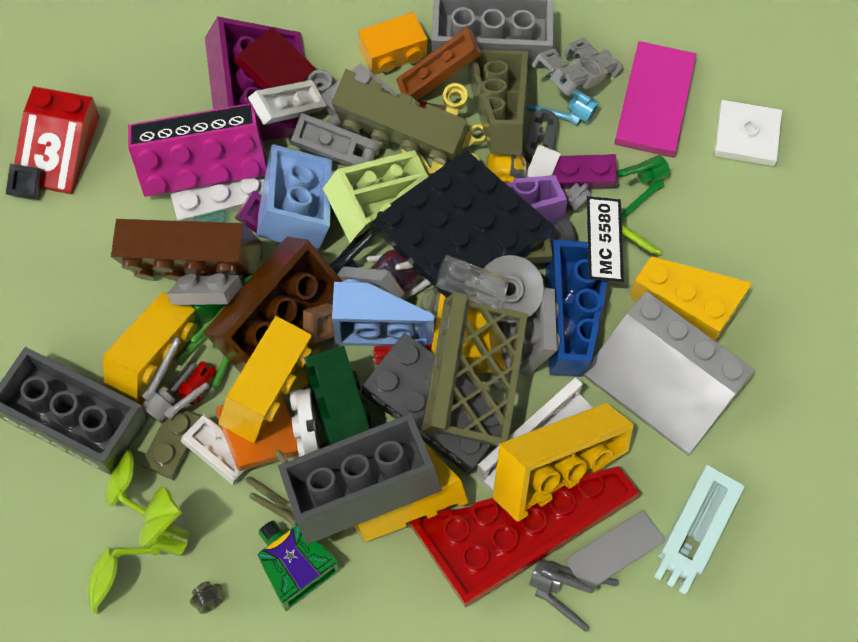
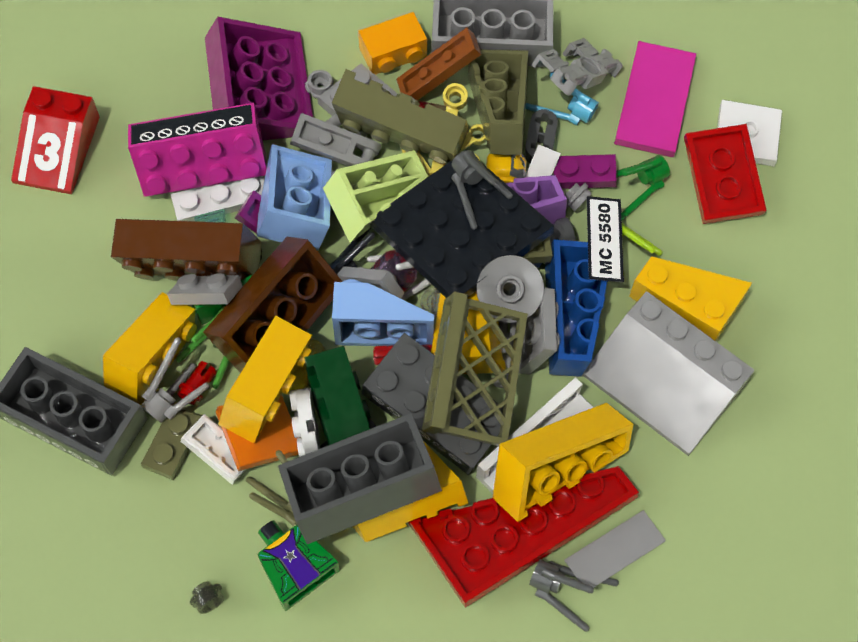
(24, 181): black tile -> none
(155, 530): lime plant -> none
(273, 61): dark red tile -> none
(287, 101): white plate -> none
(319, 322): medium nougat tile -> none
(471, 171): none -> dark grey plant
(476, 282): clear plate -> none
(702, 520): light aqua hinge -> none
(724, 174): none -> red plate

